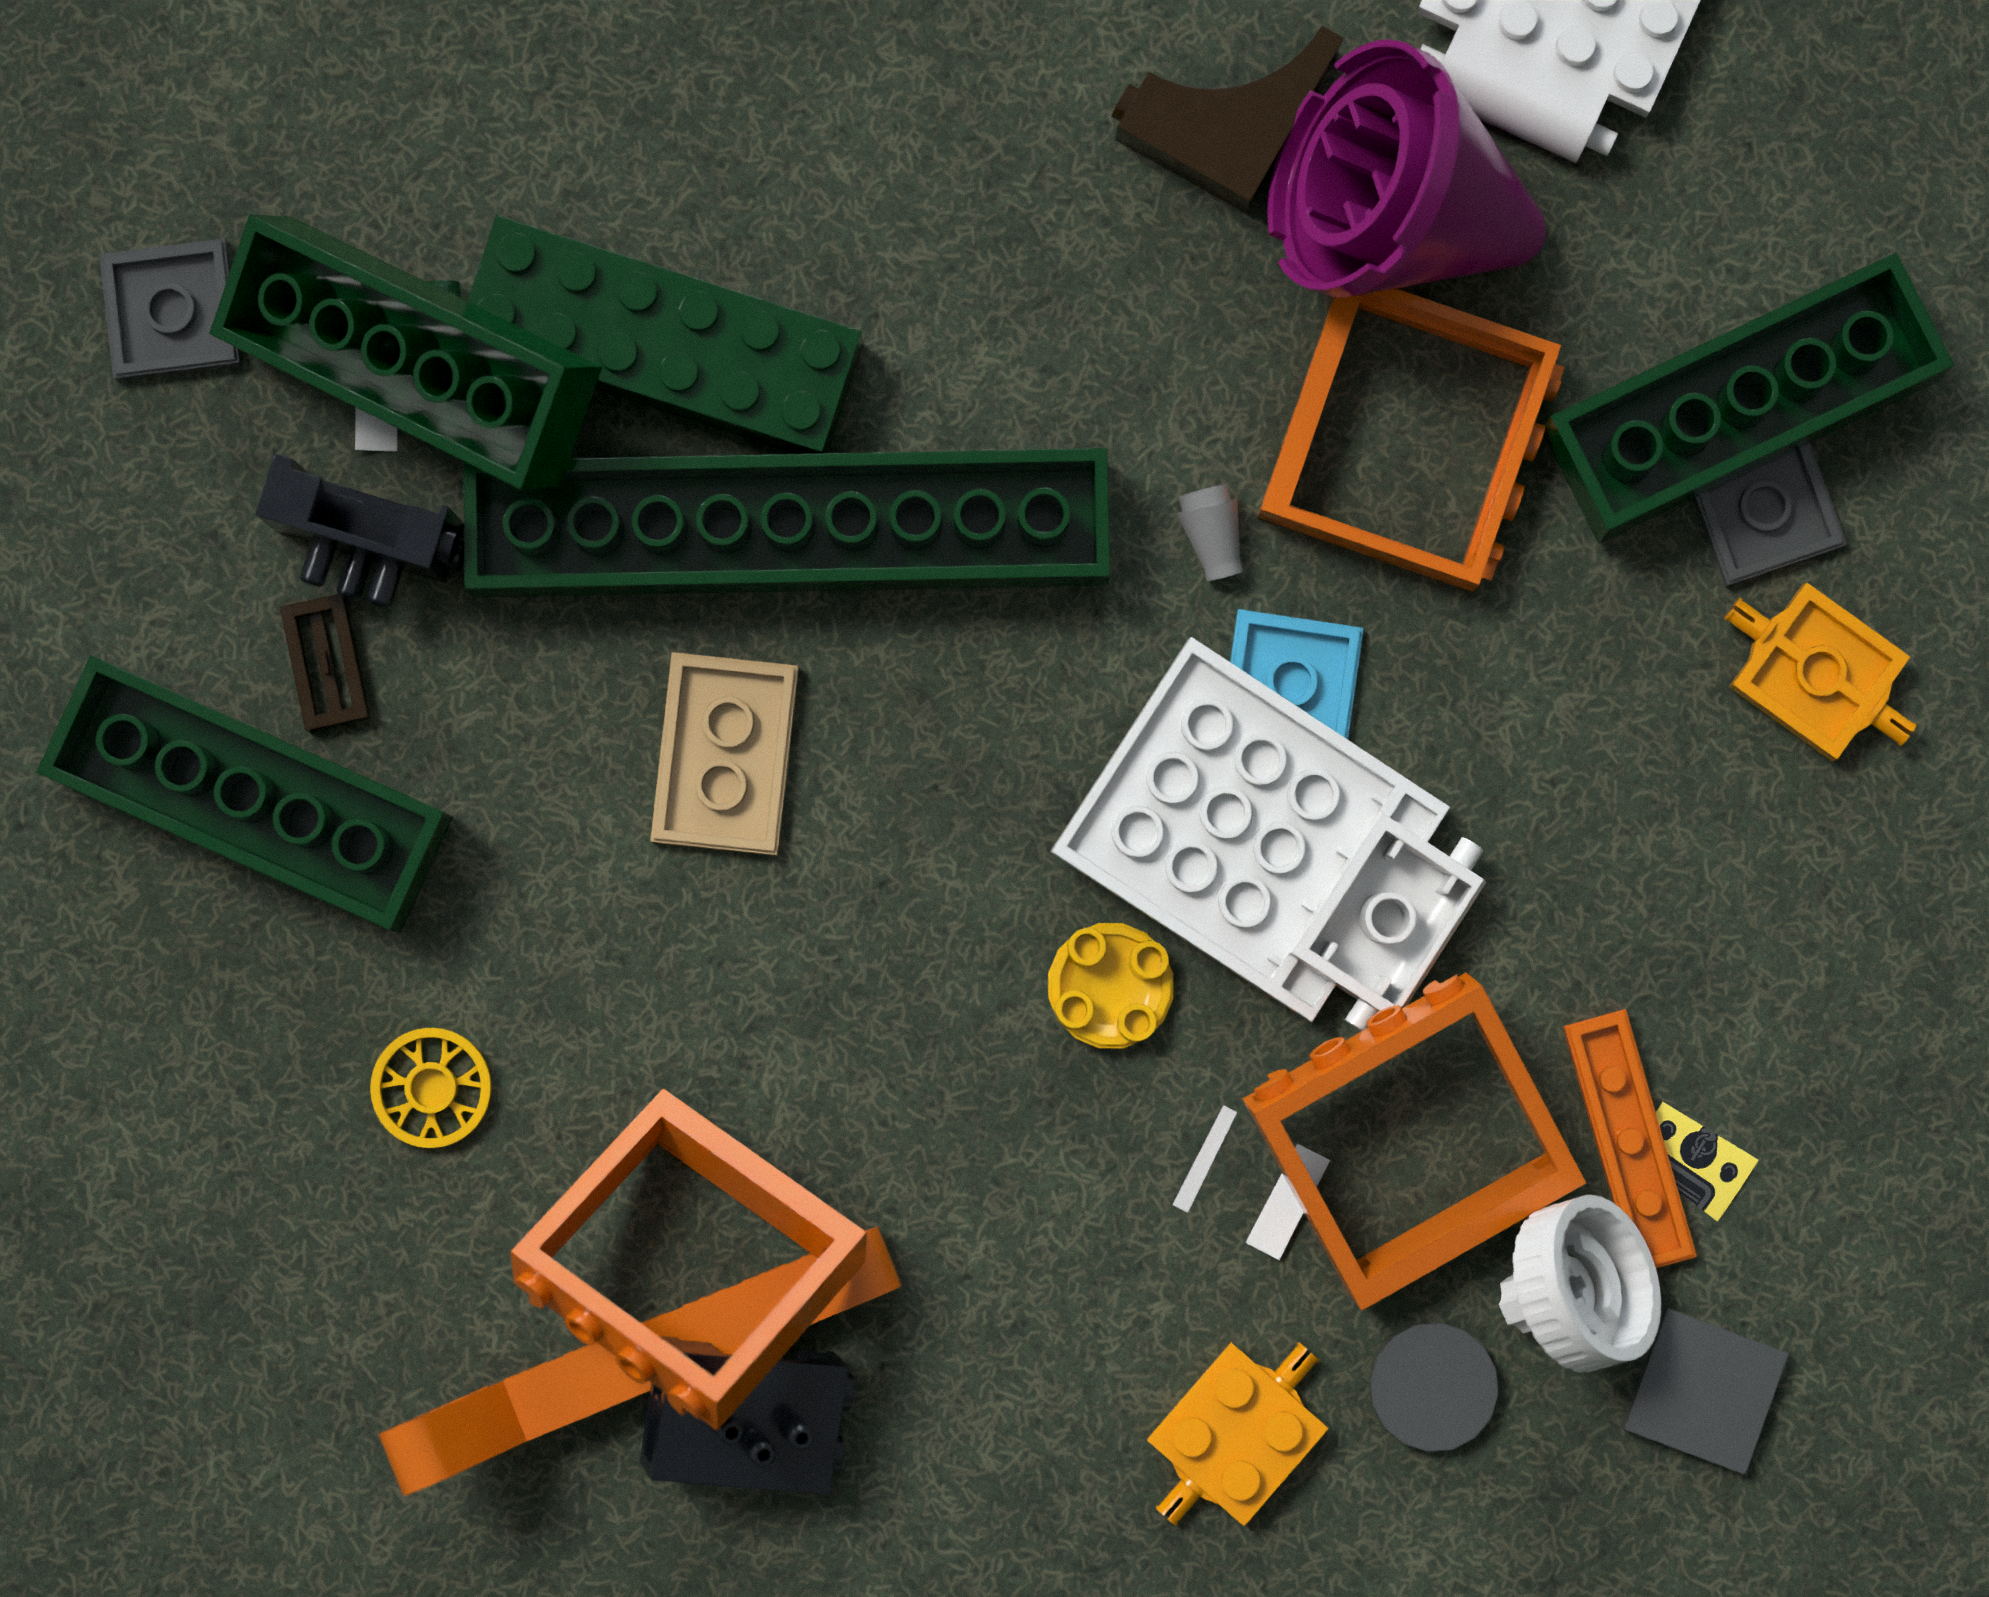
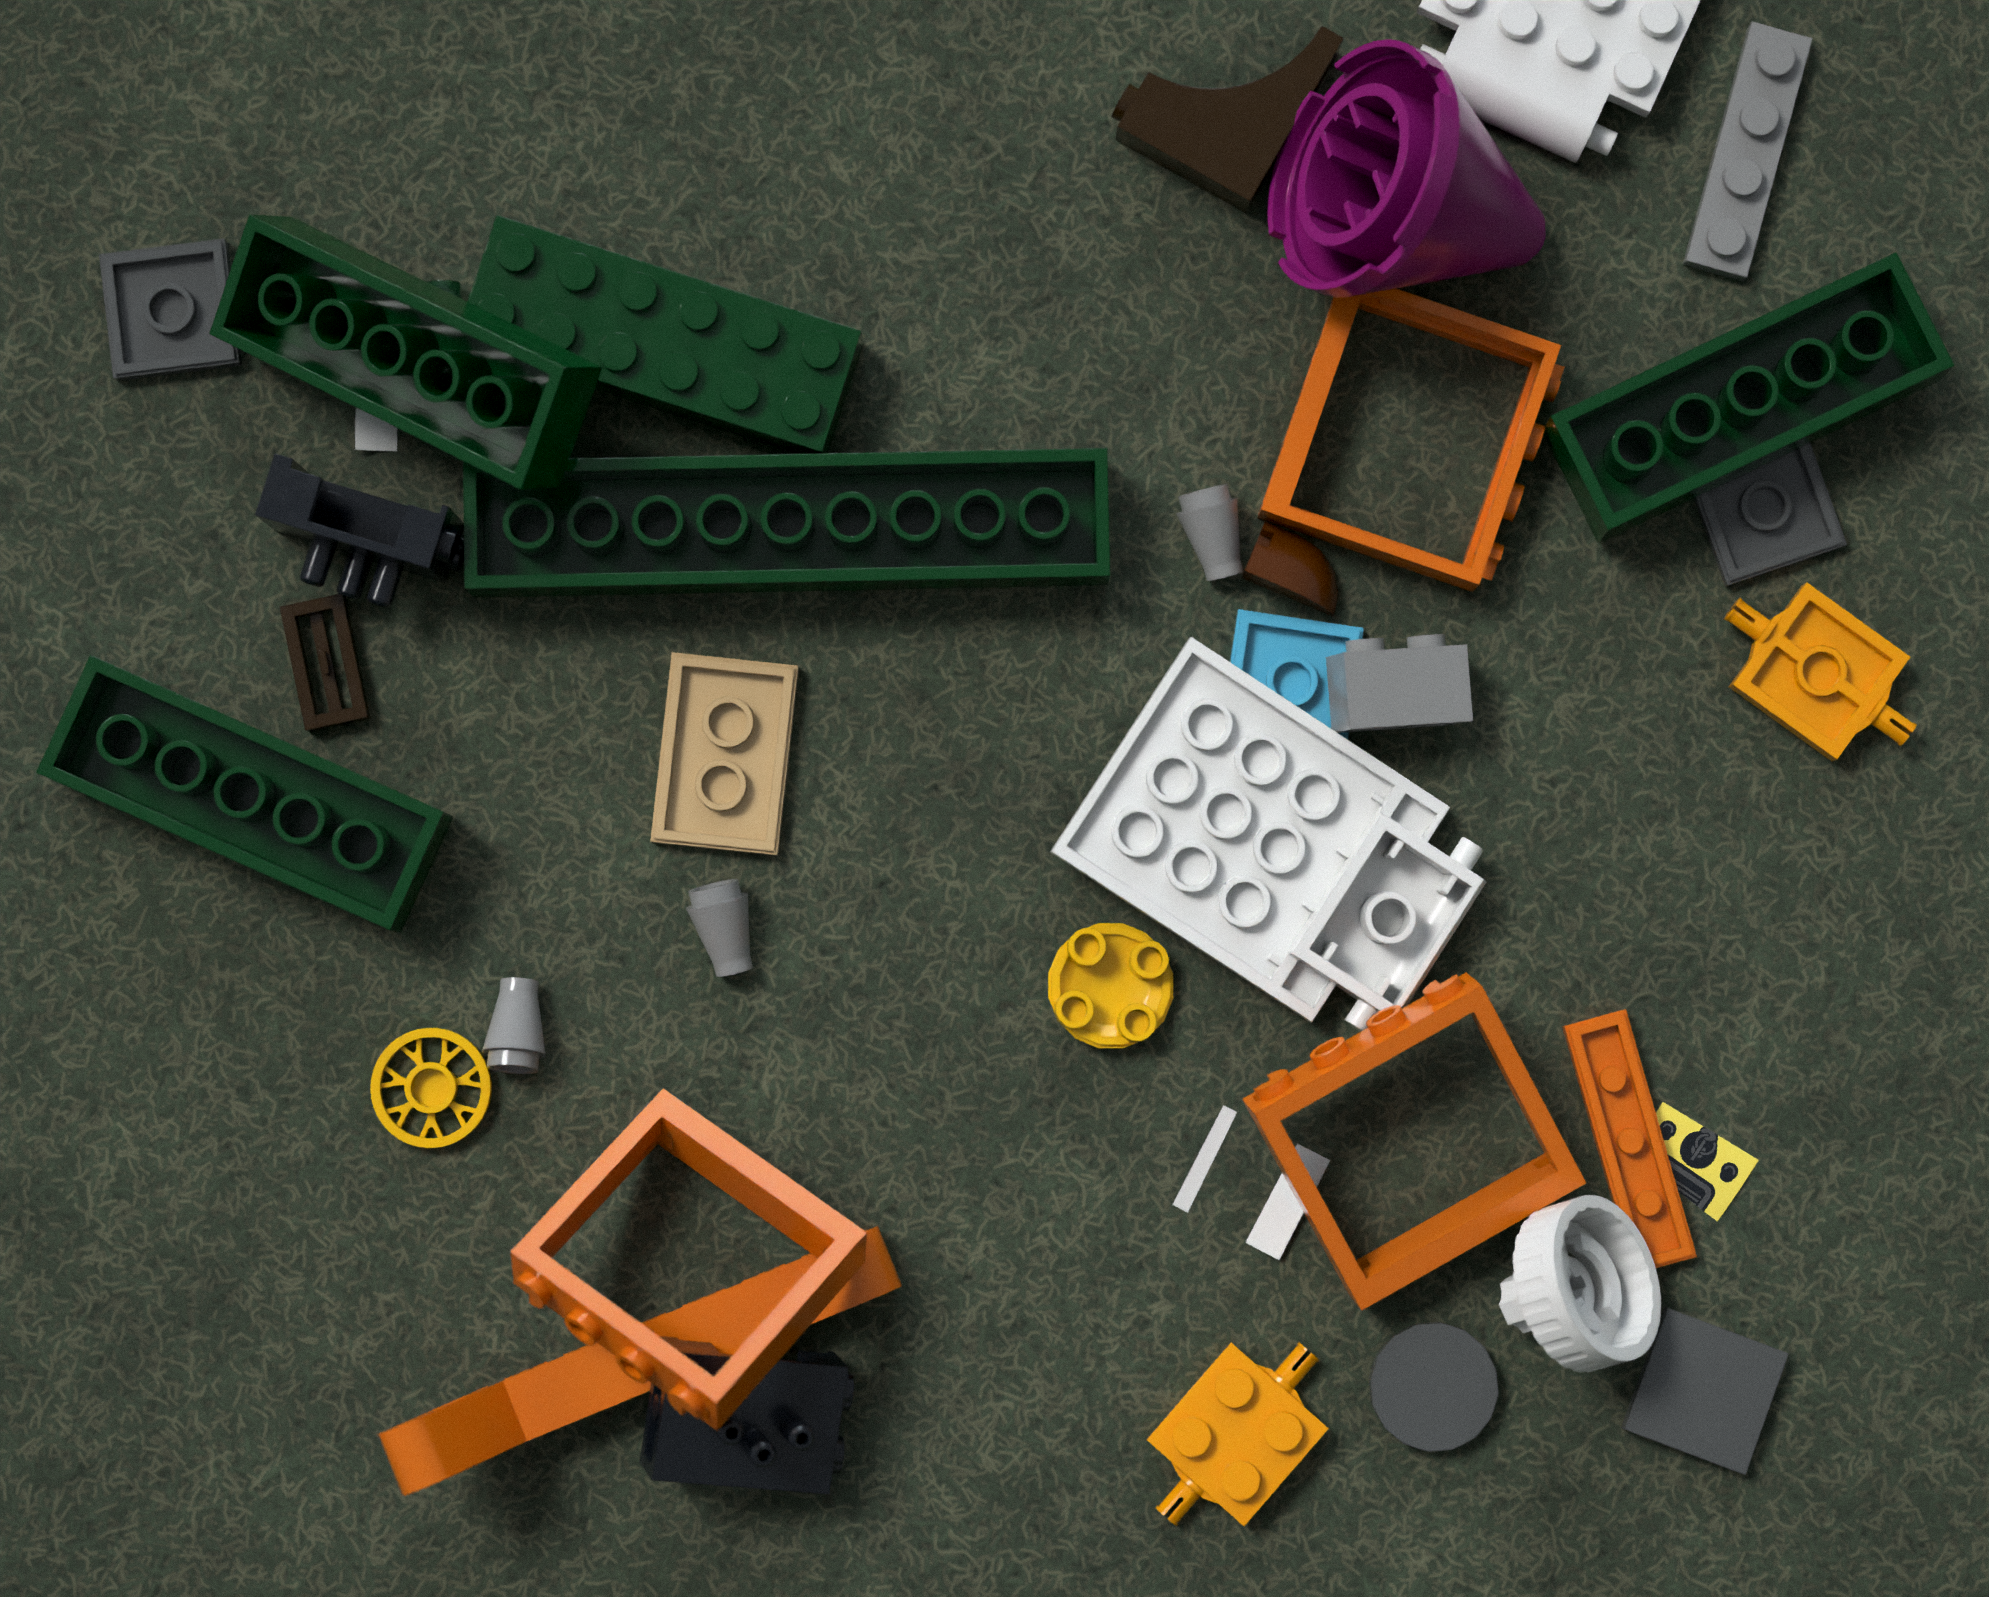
(515, 1031): none -> light grey cone
(723, 925): none -> light grey cone
(1292, 569): none -> reddish brown brick
(1399, 687): none -> light grey brick
(1747, 151): none -> light grey plate

